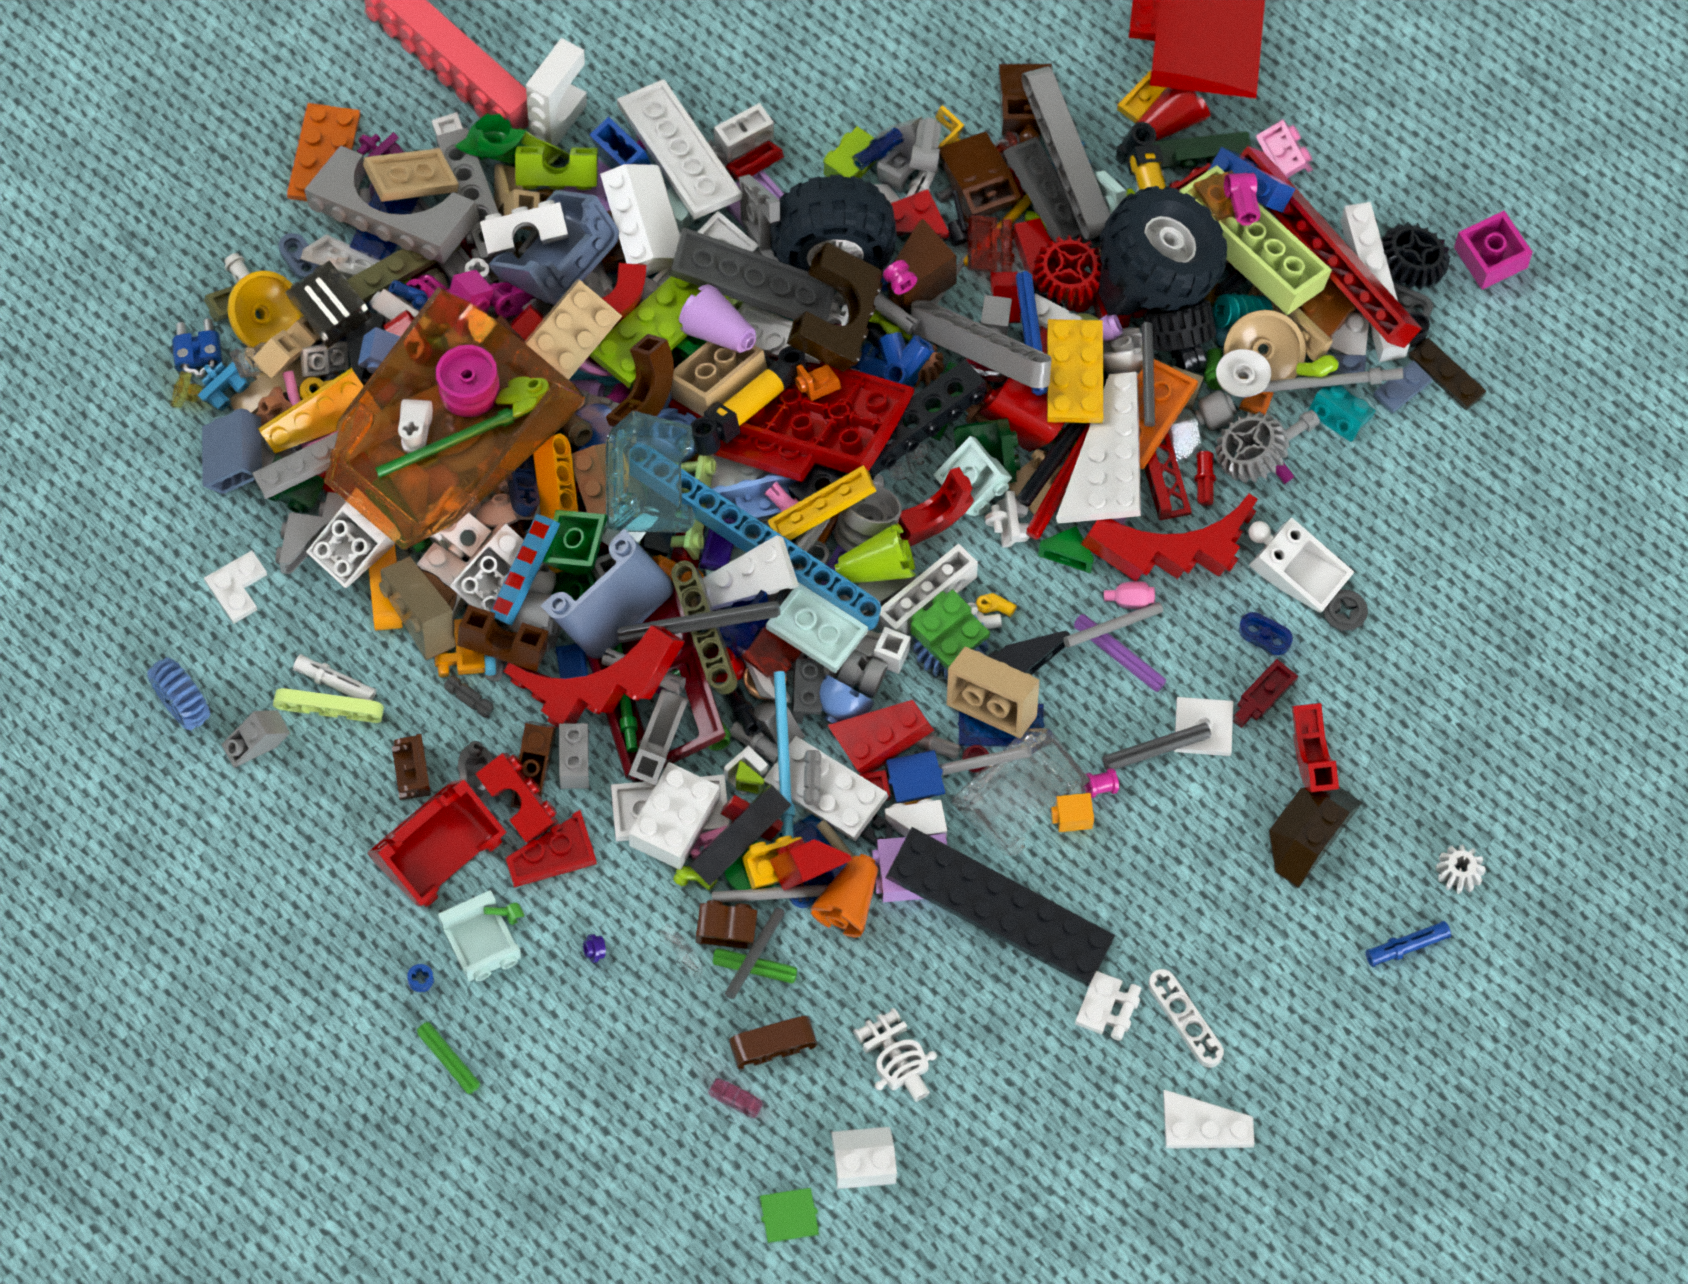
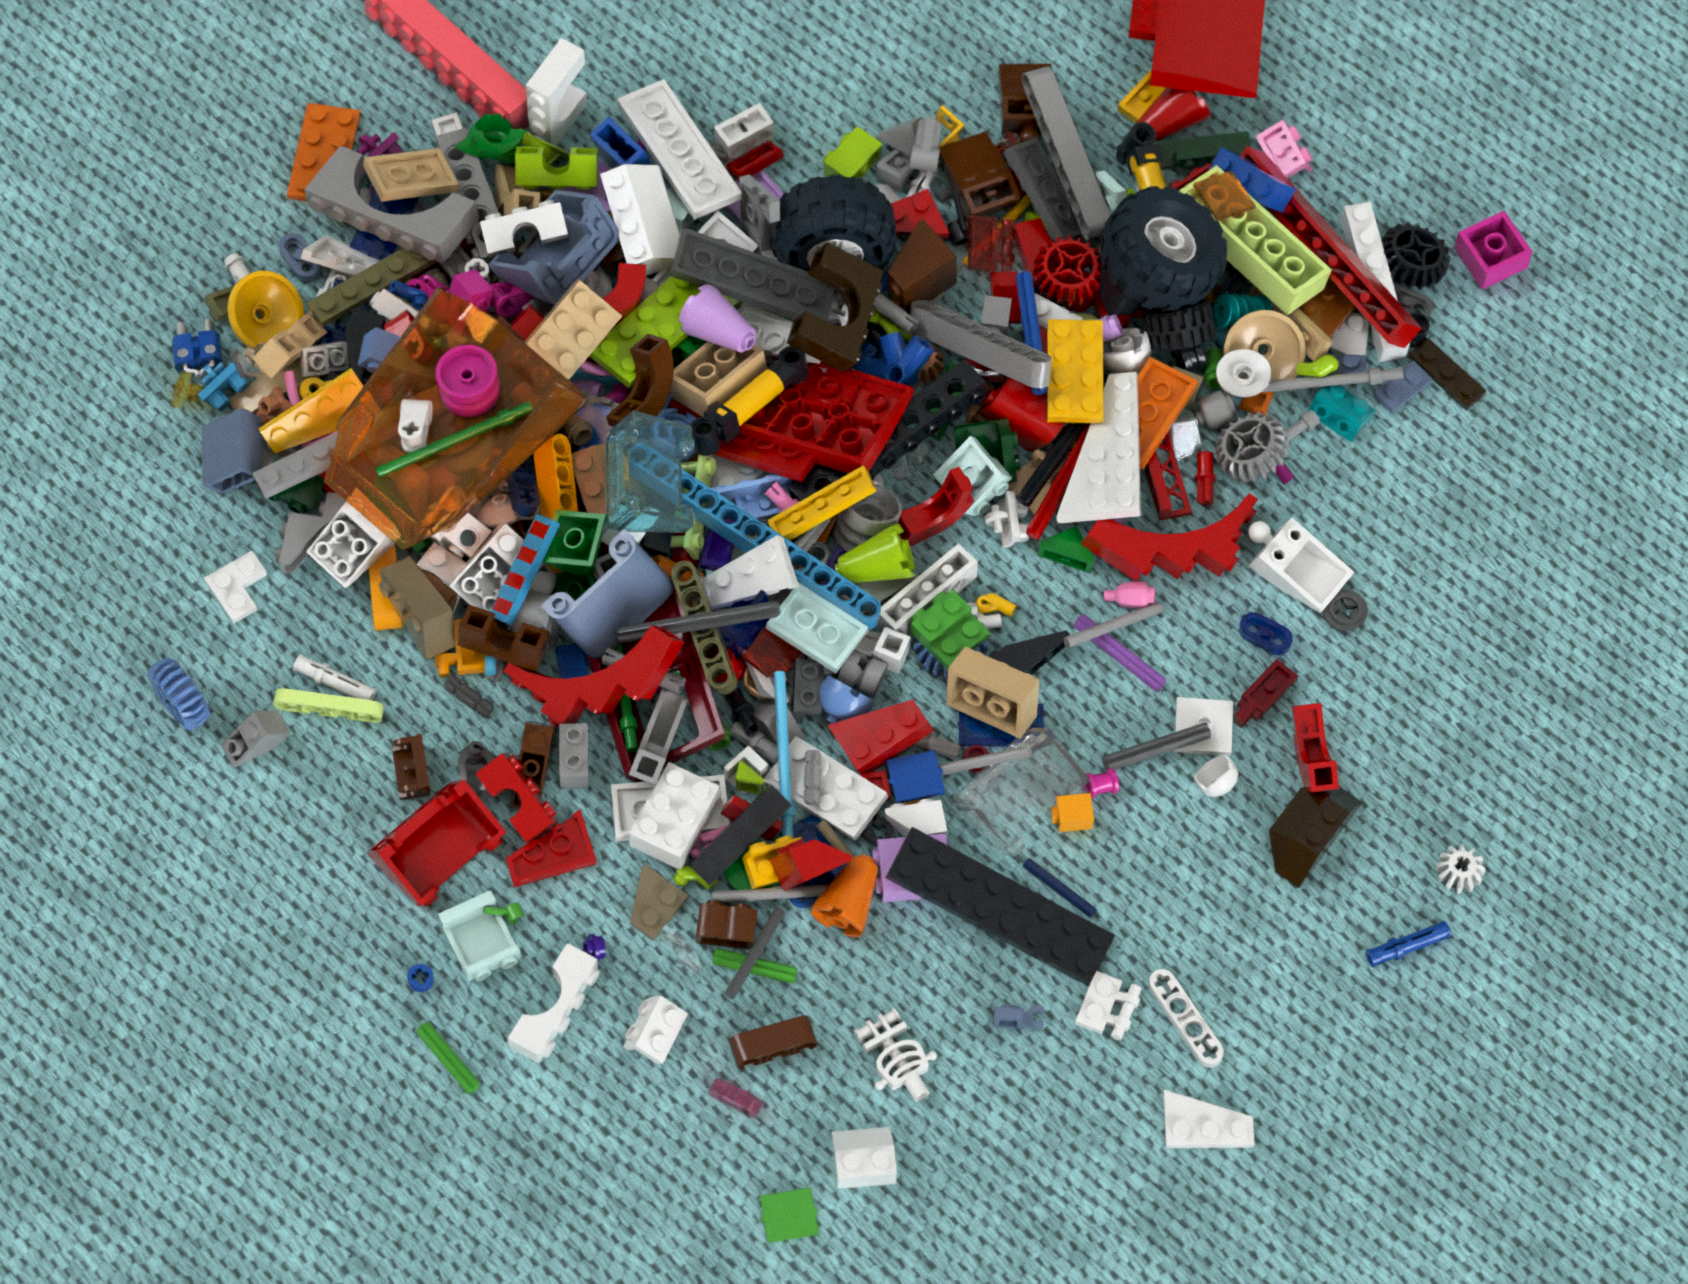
(328, 304): clear smoke brick -> none
(523, 394): lime plate -> none
(535, 1033): none -> white arch
(655, 903): none -> dark tan wing
(655, 1028): none -> white bracket
(817, 382): orange bracket -> none
(877, 148): clear blue pin -> none
(900, 277): dark pink wheel -> none
(1014, 1017): none -> sand blue plate
(1059, 887): none -> dark blue bar
(1148, 374): dark grey bar -> none
(1218, 769): none -> white hair
(1242, 191): dark pink piece -> none

